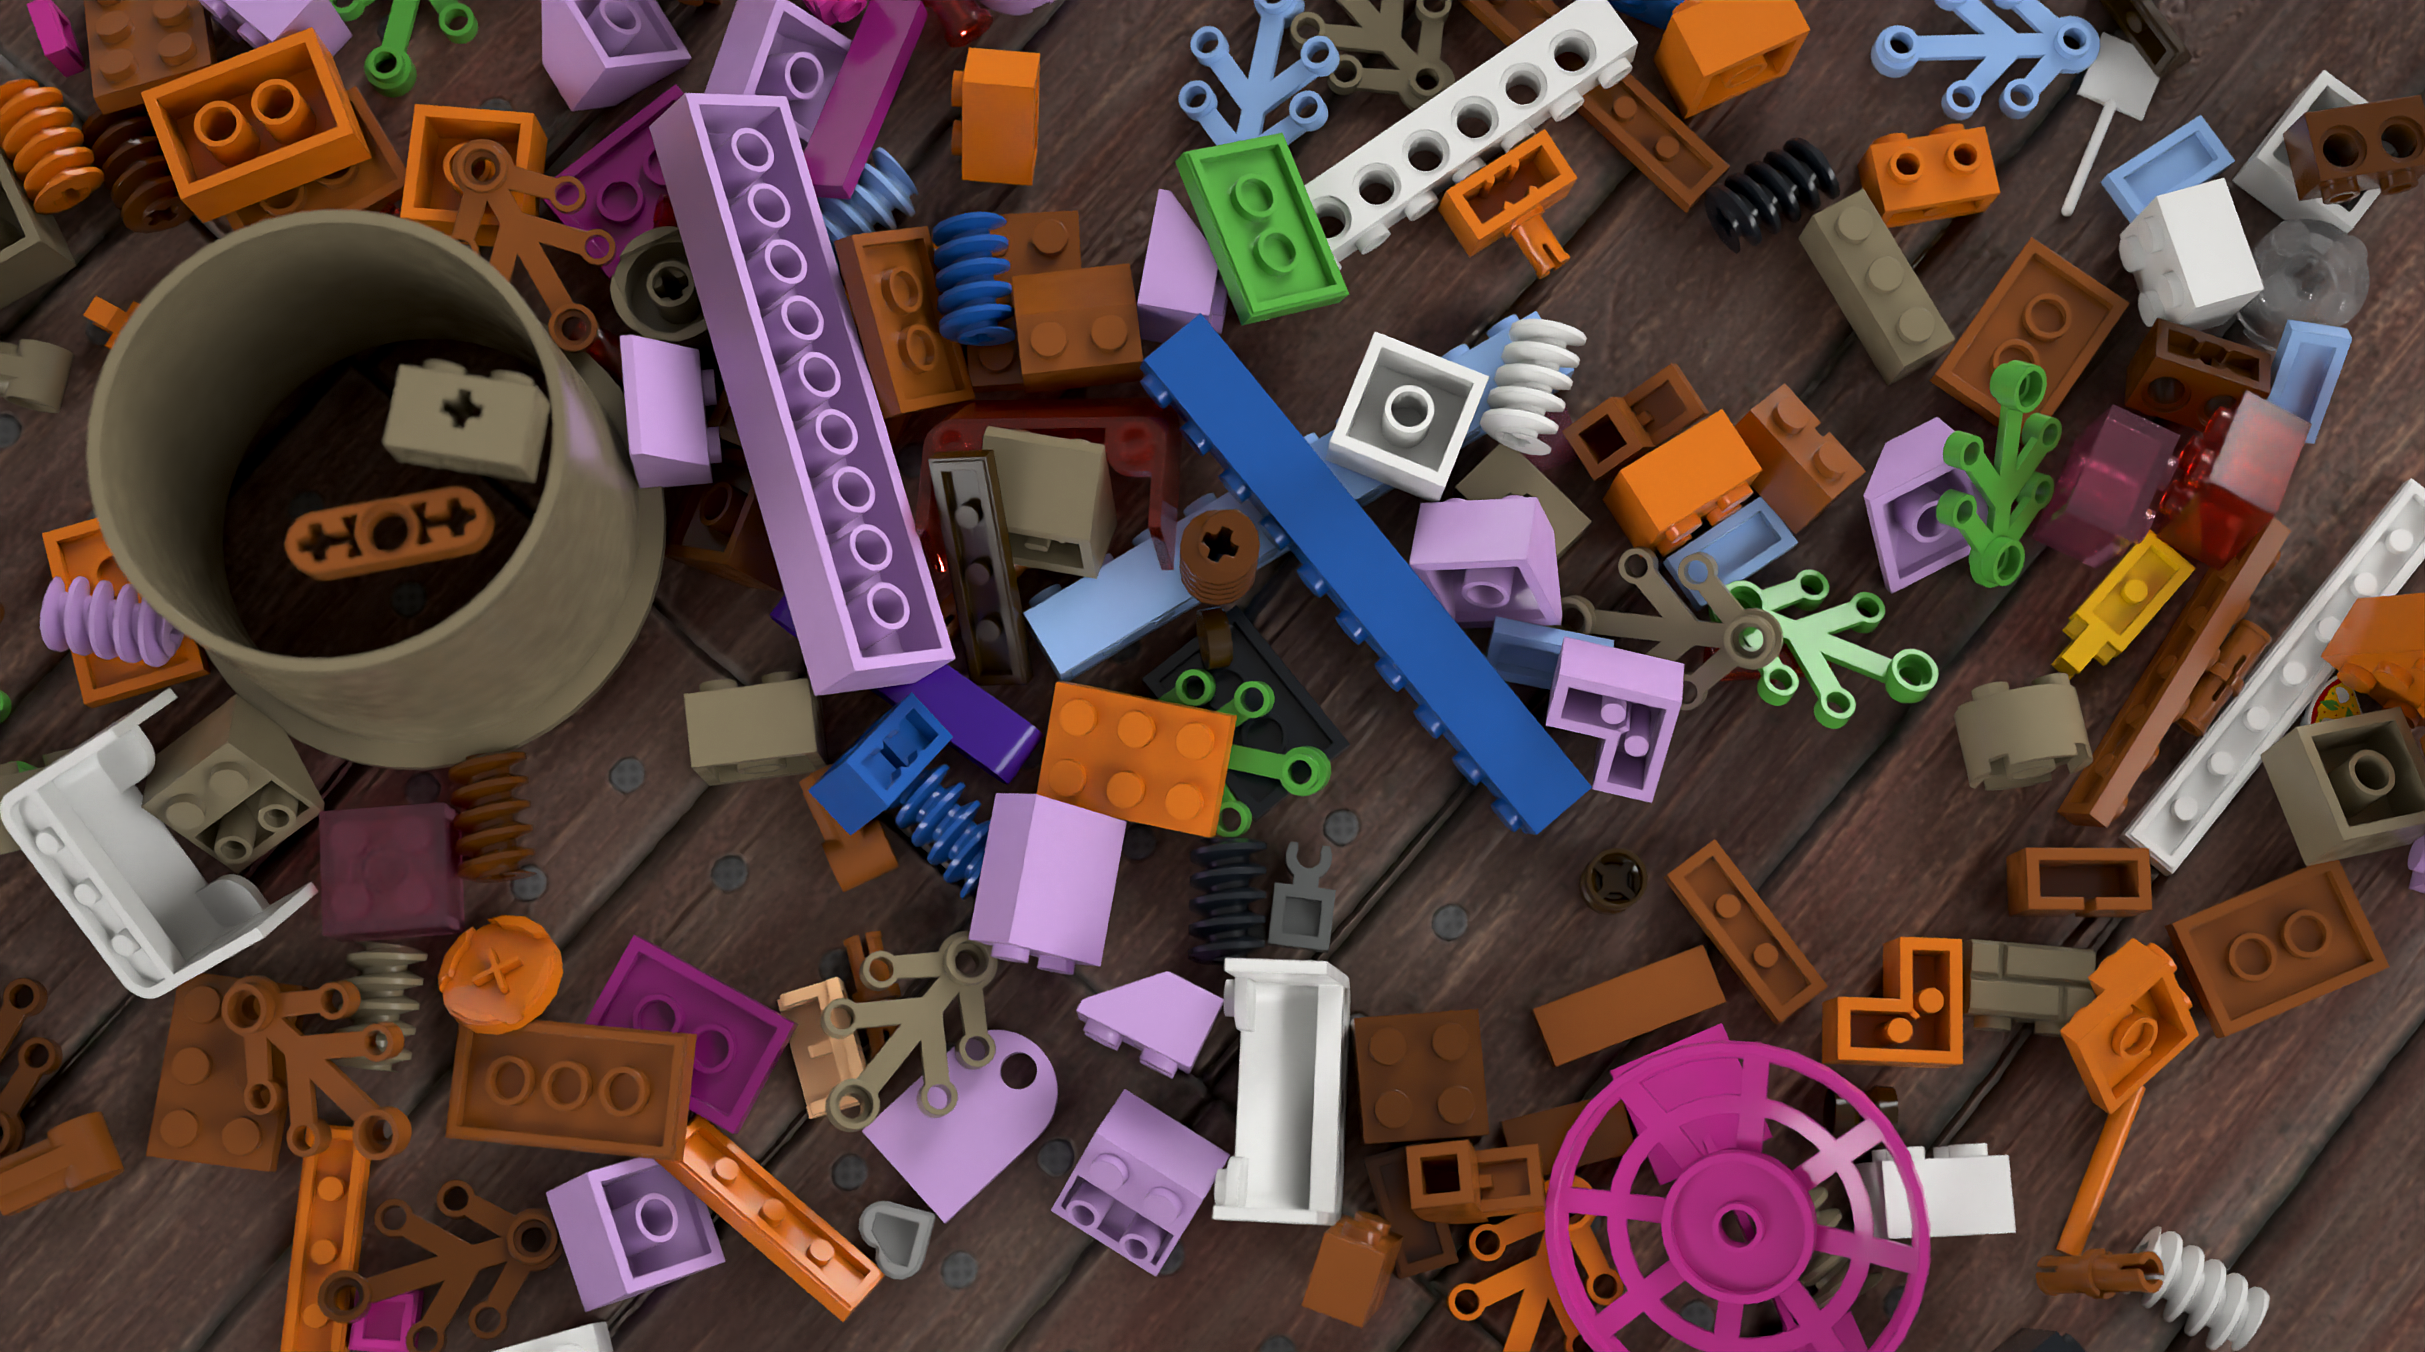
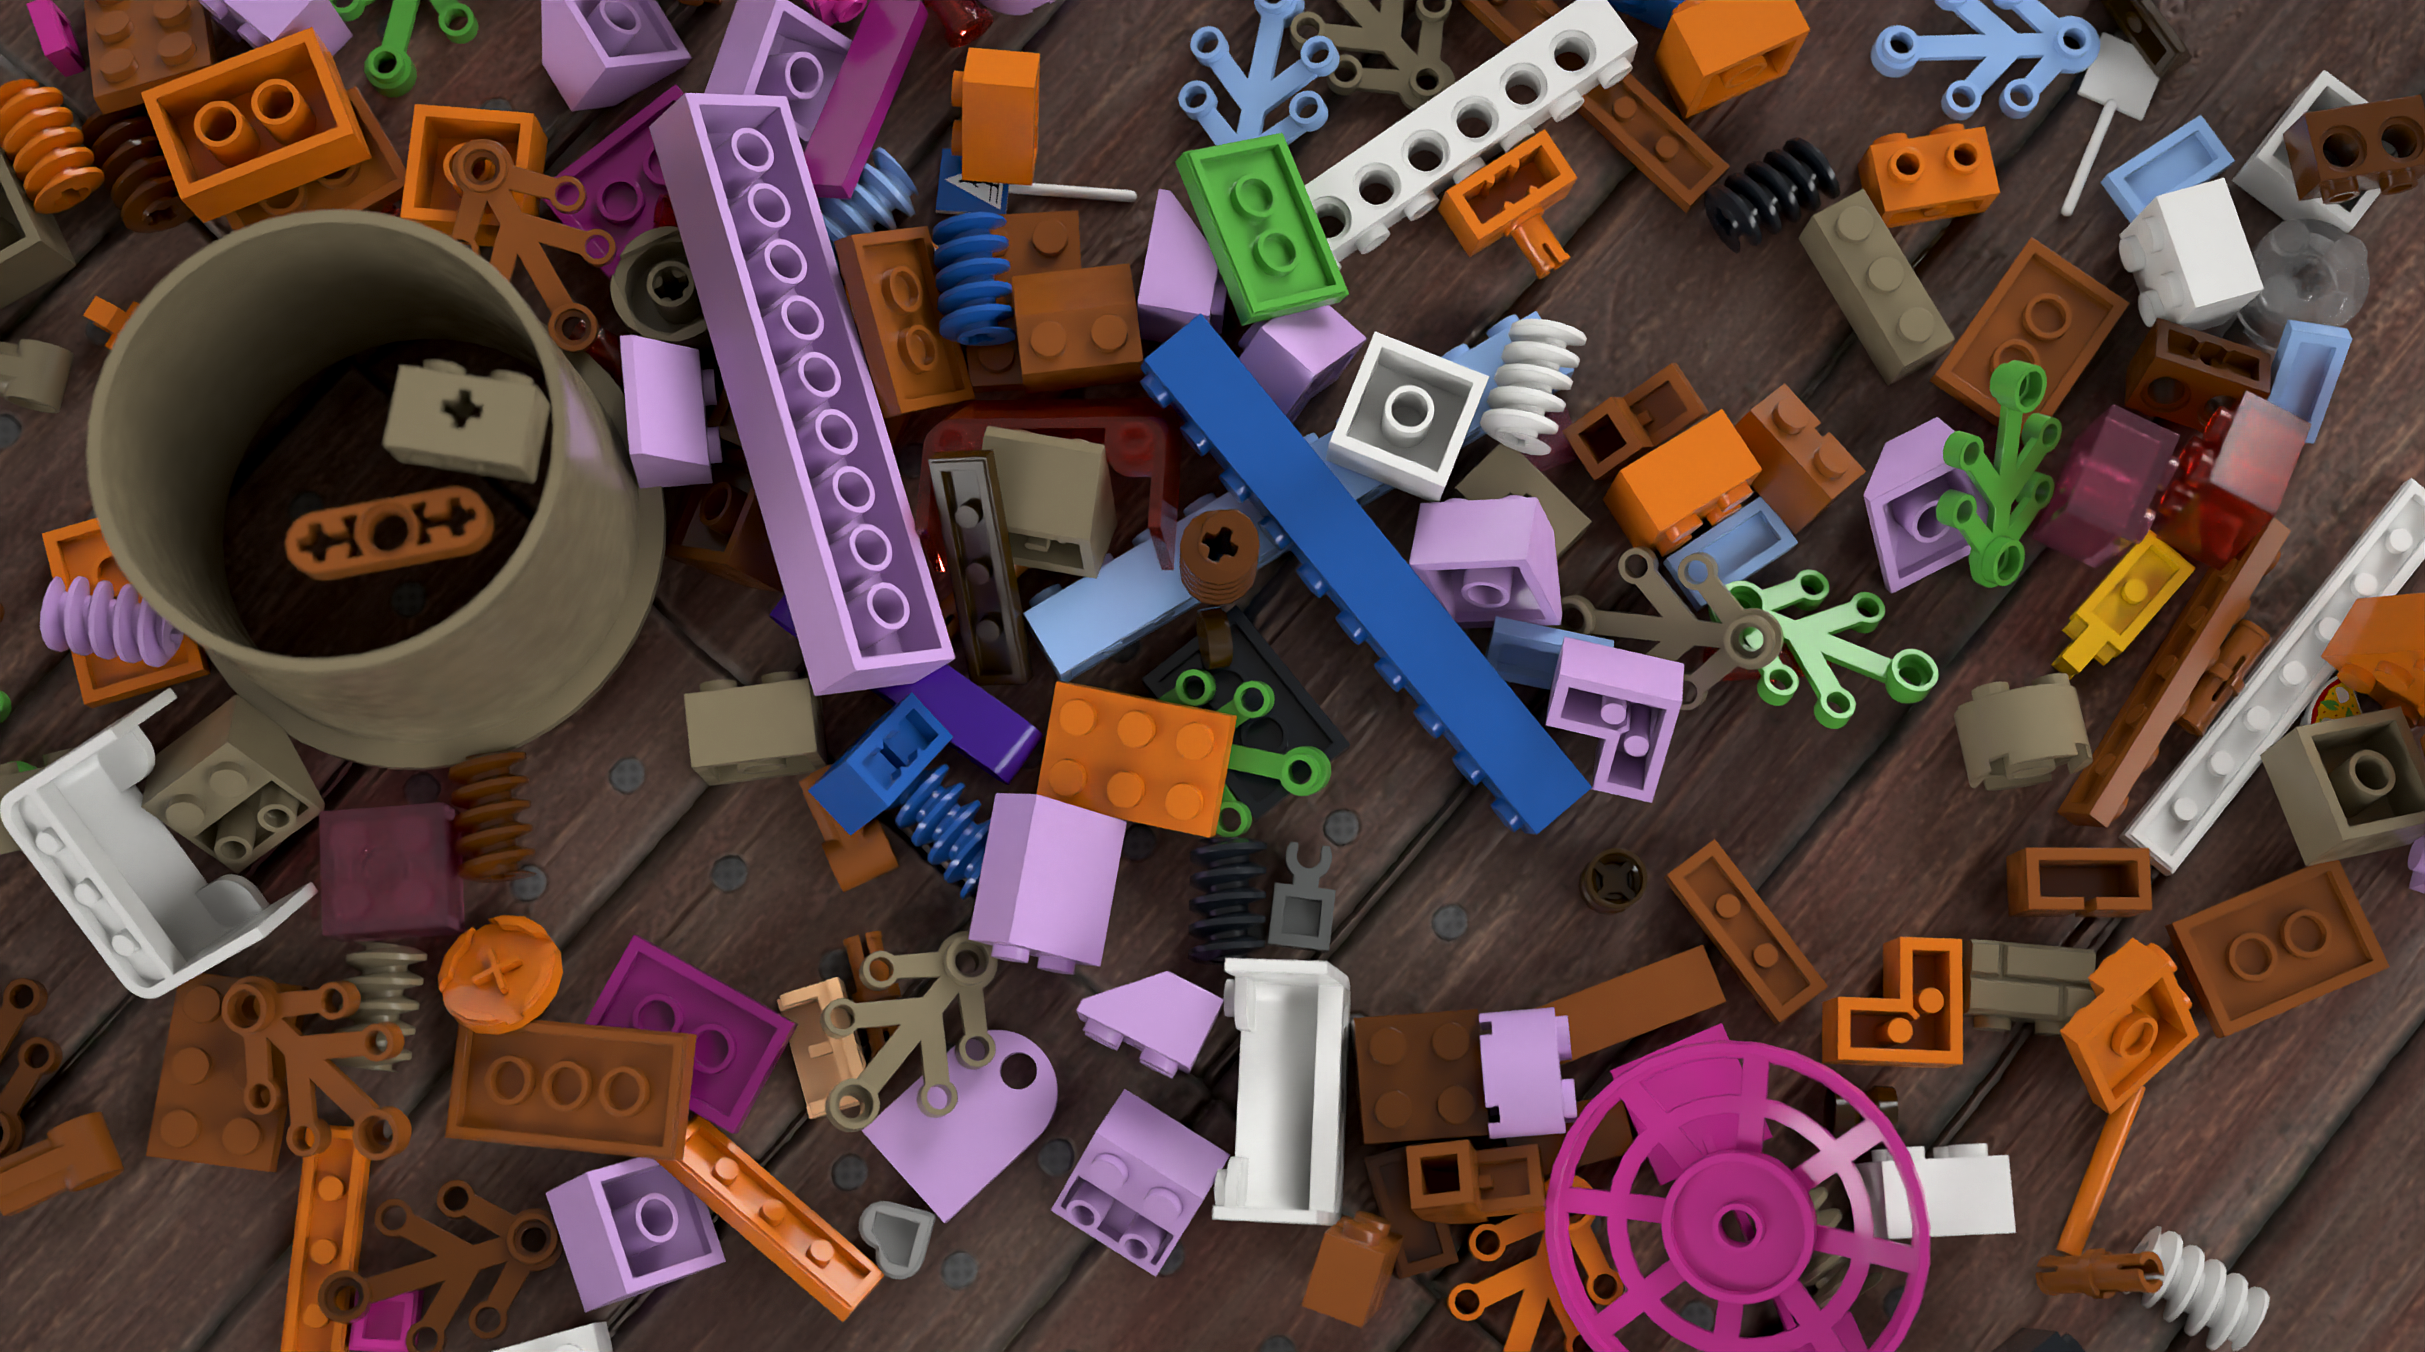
(965, 196): none -> piece
(1299, 355): none -> lavender brick
(1525, 1072): none -> lavender brick

